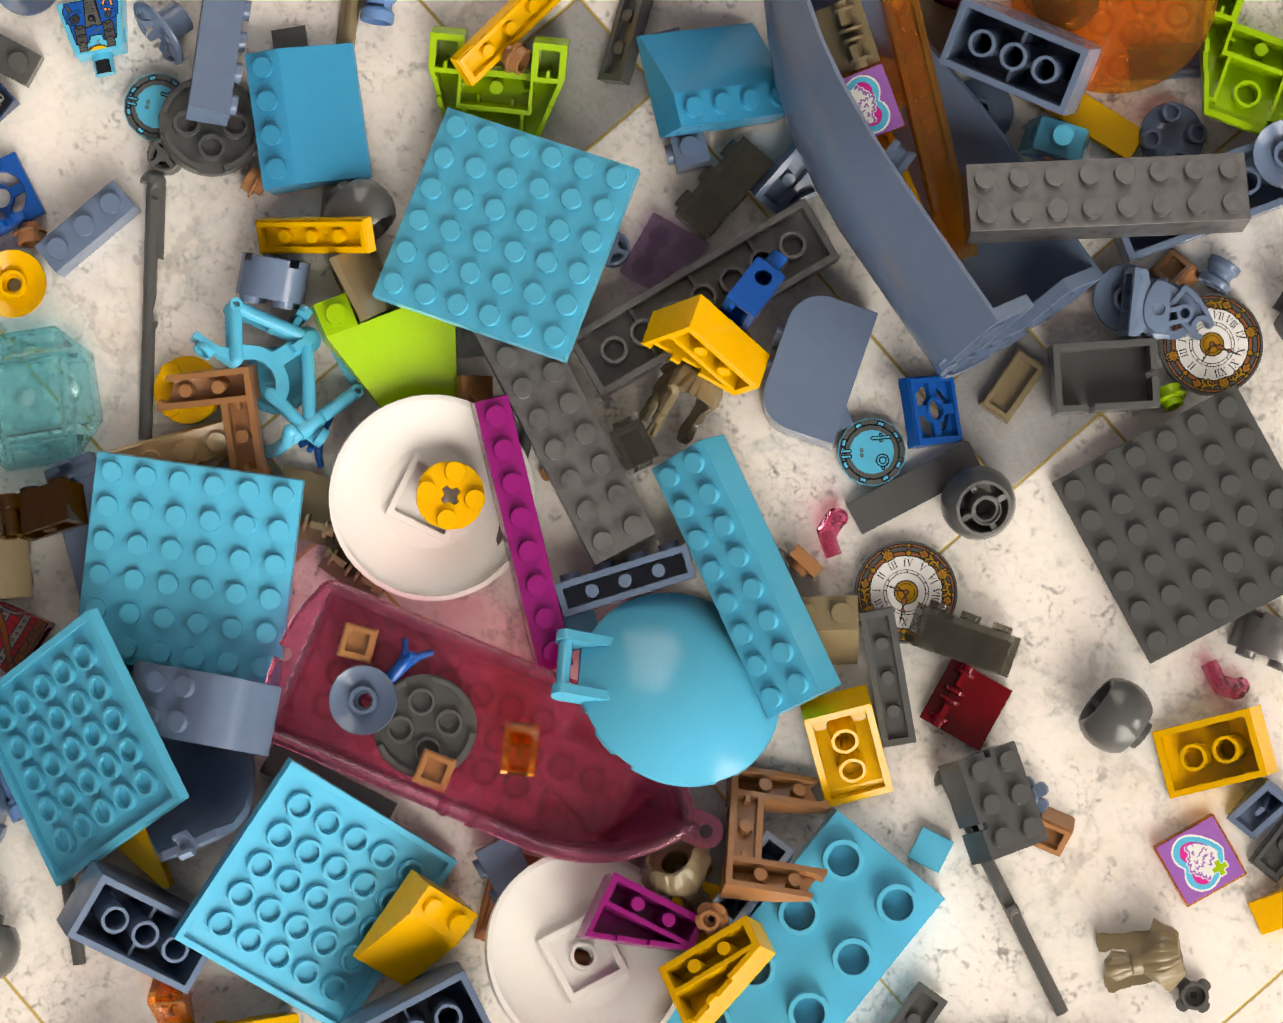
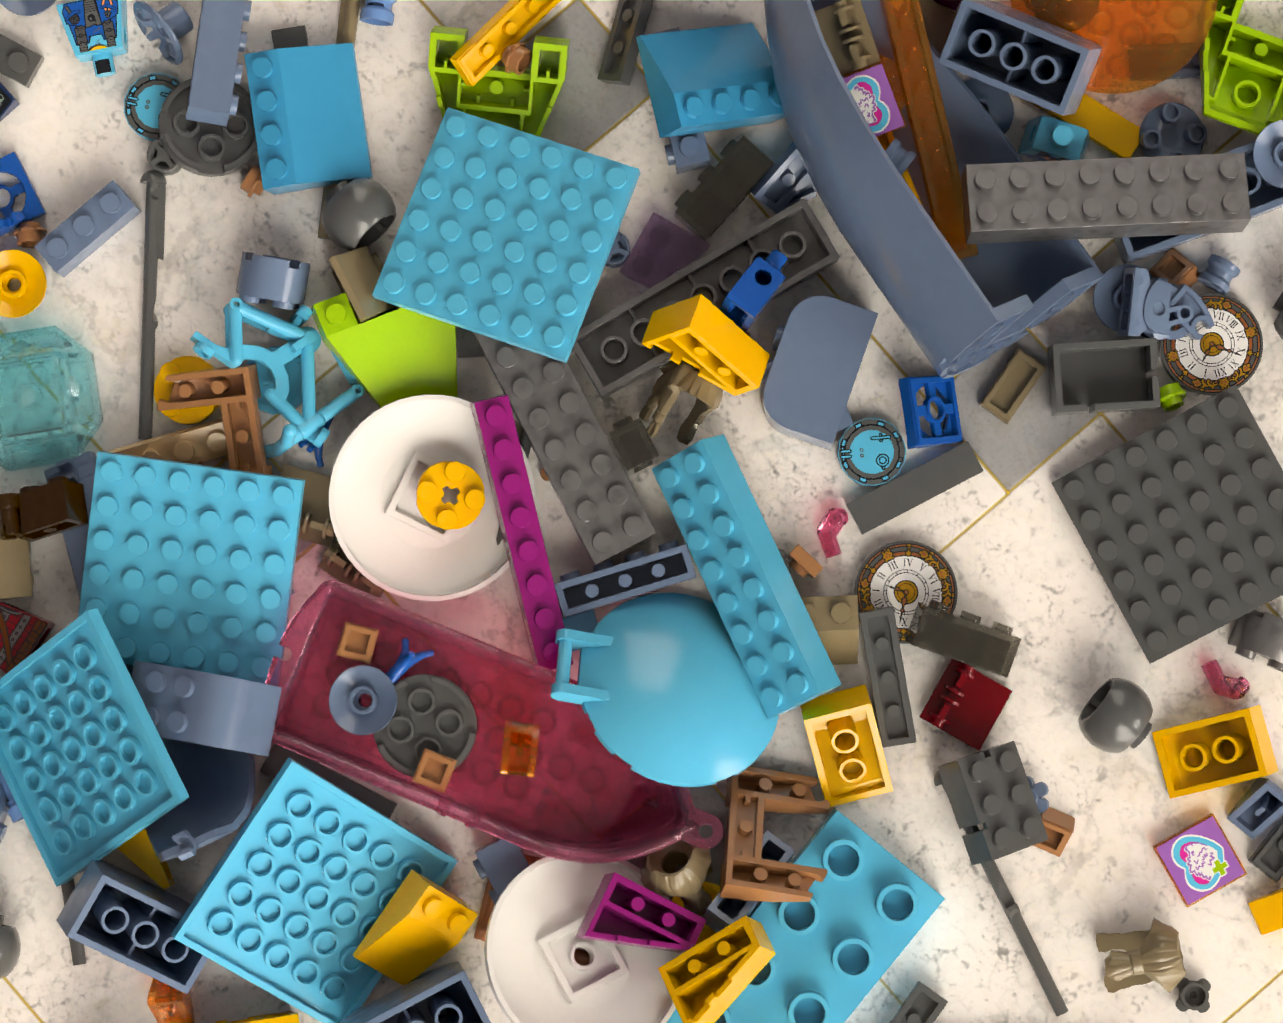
(315, 235): yellow tile -> none
(474, 387): medium nougat plate -> none
(713, 909): medium nougat plate -> none
(930, 849): medium azure tile -> none
(985, 524): dark grey wheel -> none

